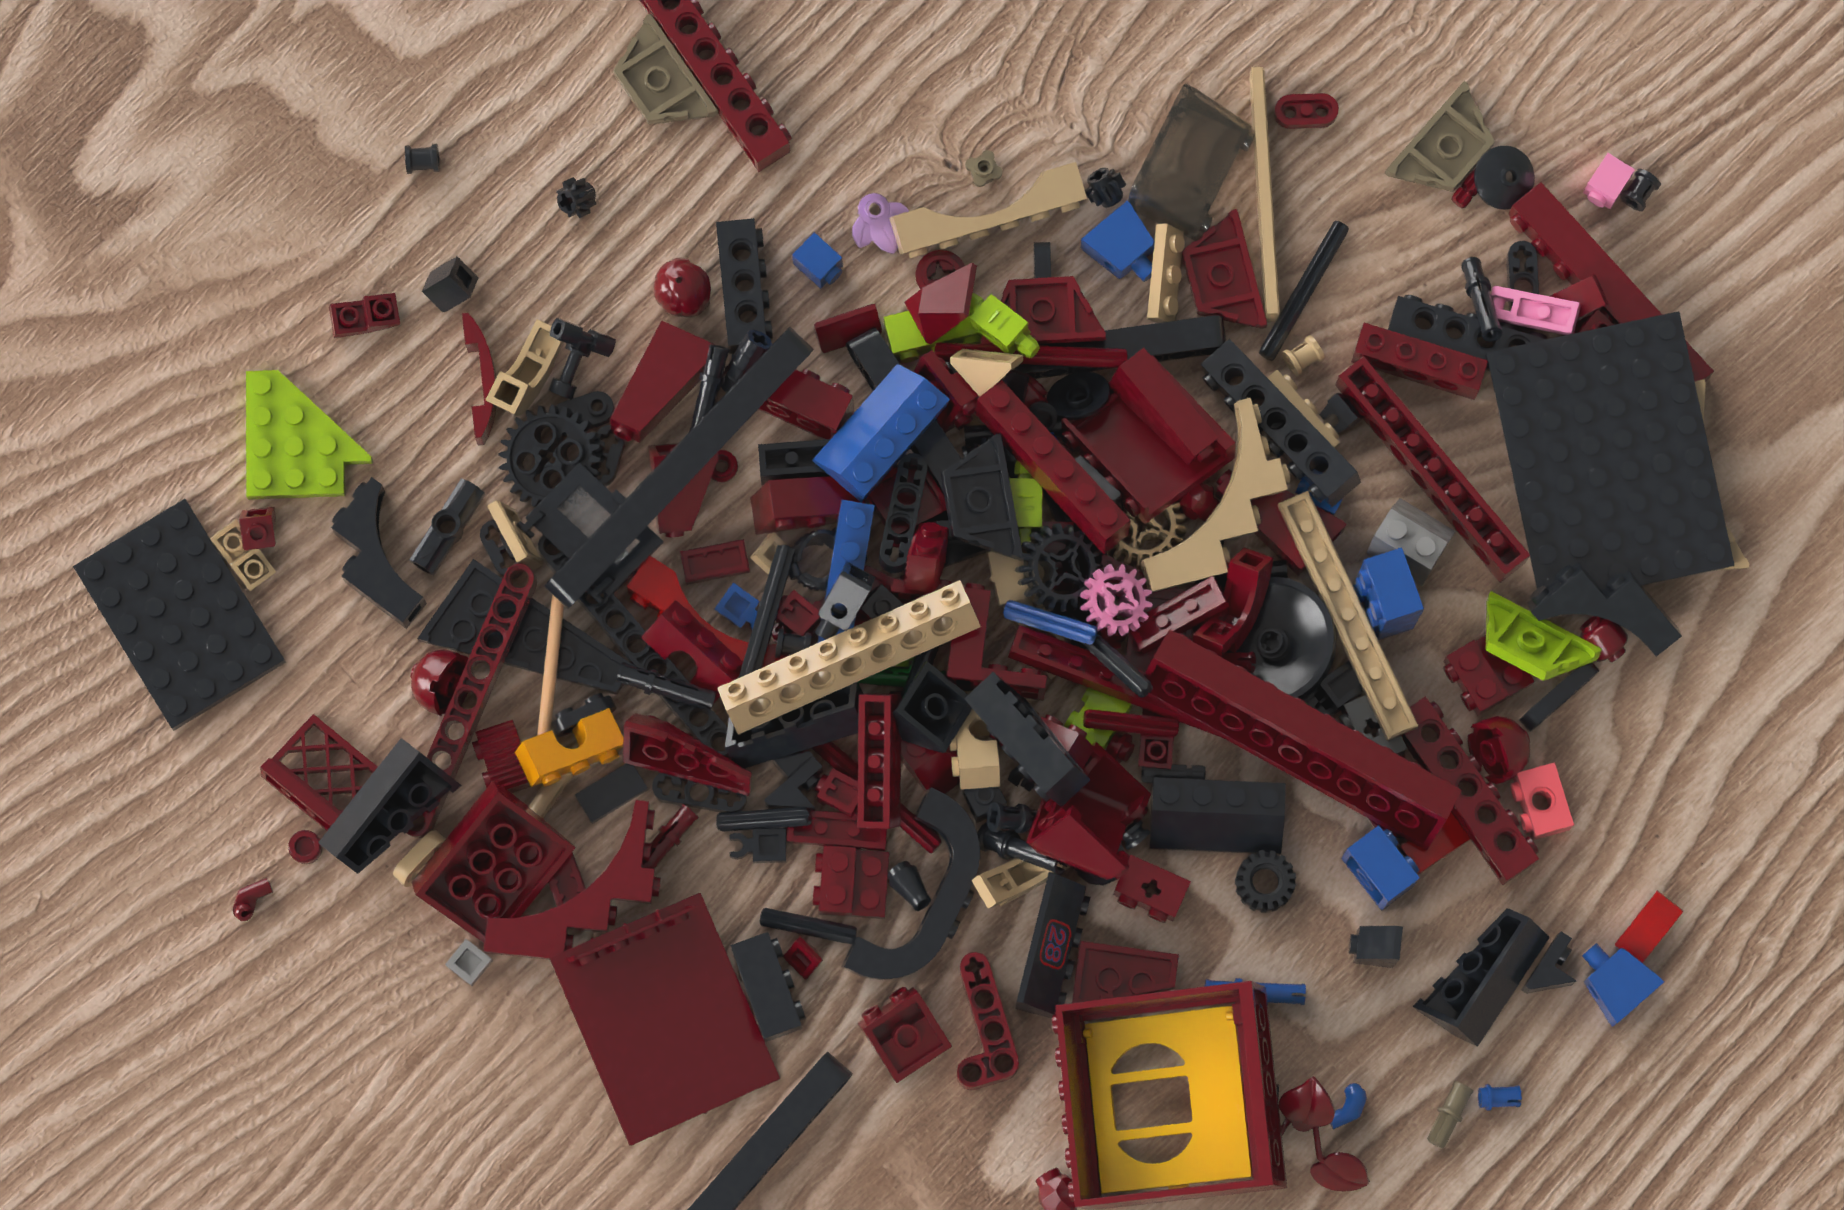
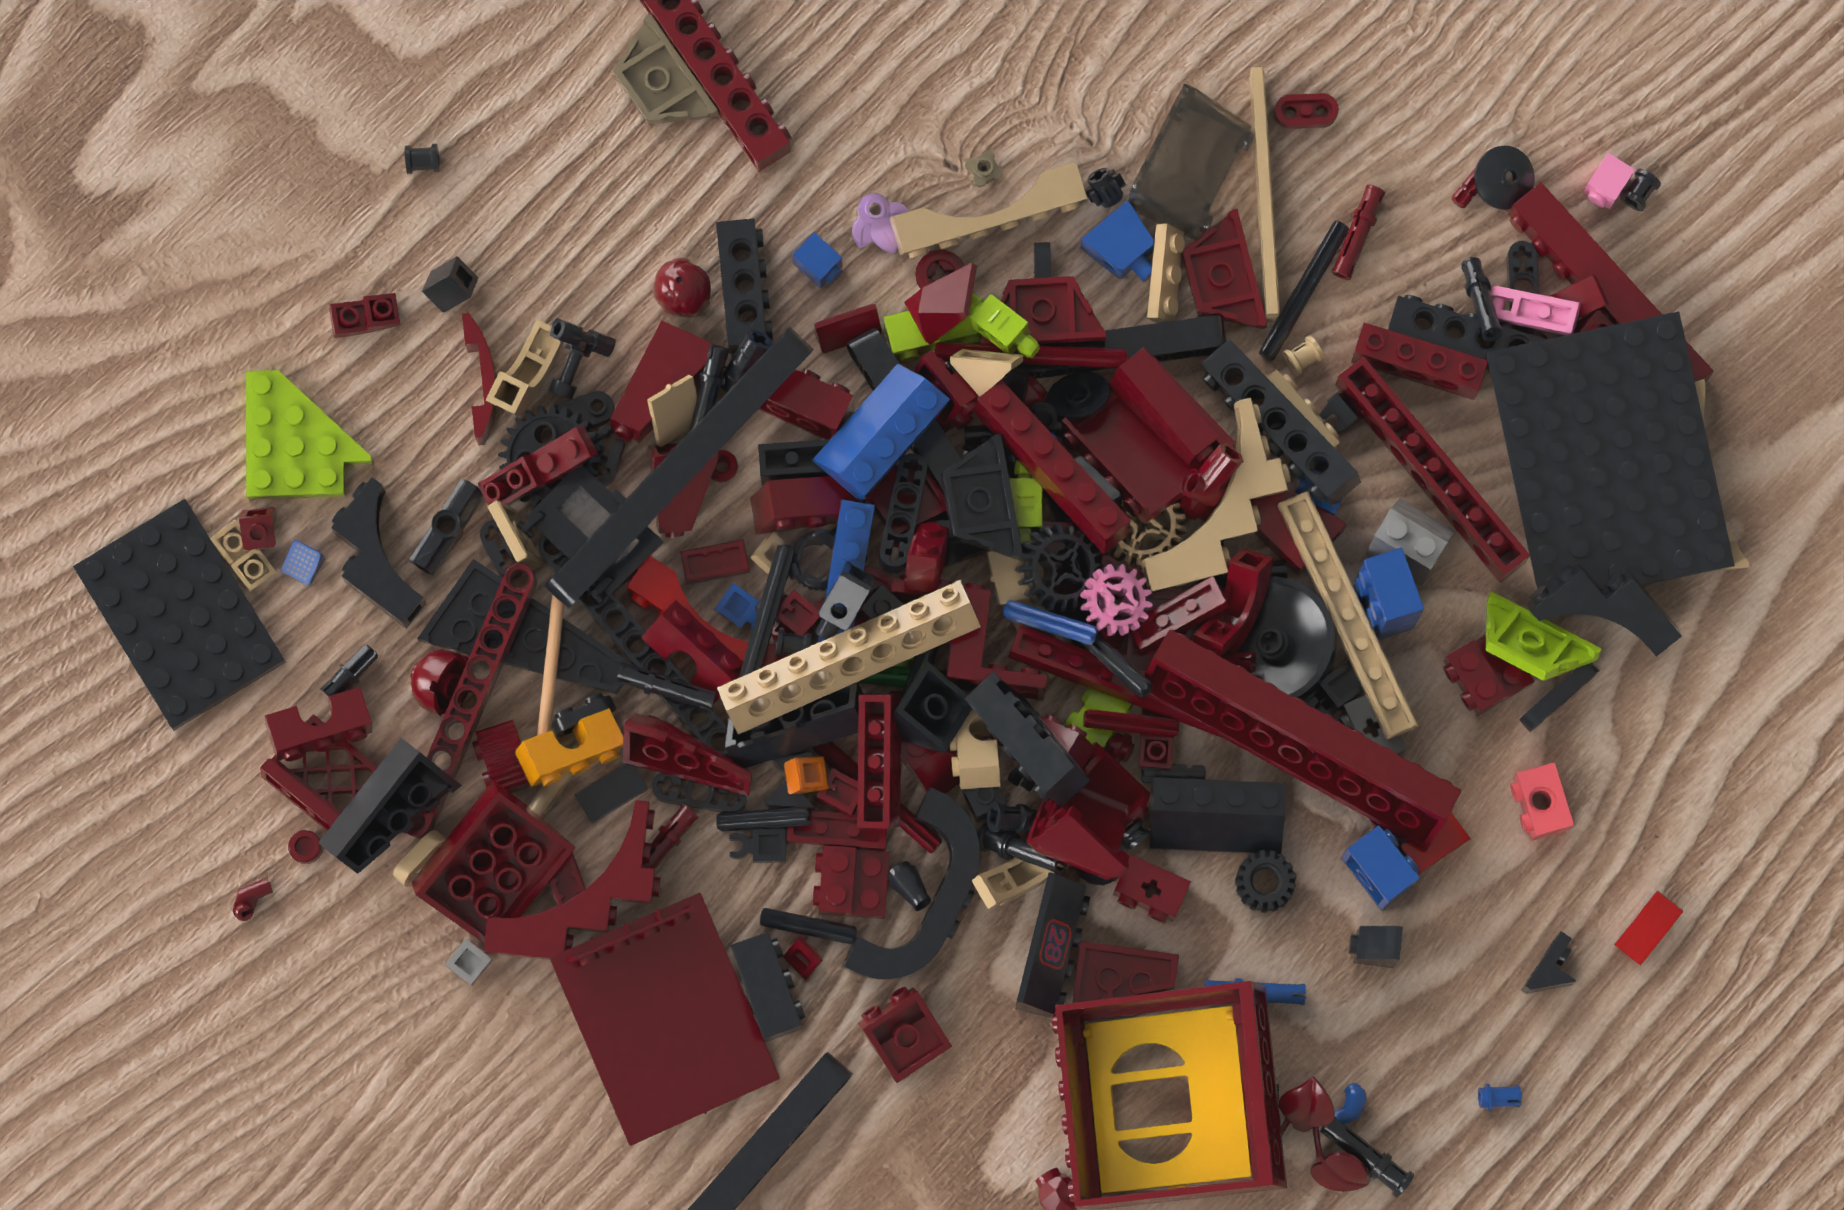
(294, 737): none -> dark red arch
(302, 562): none -> slope
(350, 672): none -> black axle
(539, 467): none -> dark red slope
(576, 197): black gear -> none
(673, 410): none -> tan piece
(806, 774): none -> orange slope
(982, 1019): dark red beam -> none
(1208, 482): none -> dark red piece
(1363, 219): none -> dark red pin
(1378, 1164): none -> black pin
(1446, 145): dark tan wing -> none
(1449, 1114): dark tan axle -> none
(1485, 977): black wedge -> none
(1500, 747): dark red cylinder -> none
(1504, 864): dark red brick -> none
(1606, 635): dark red head -> none
(1618, 982): blue torso -> none

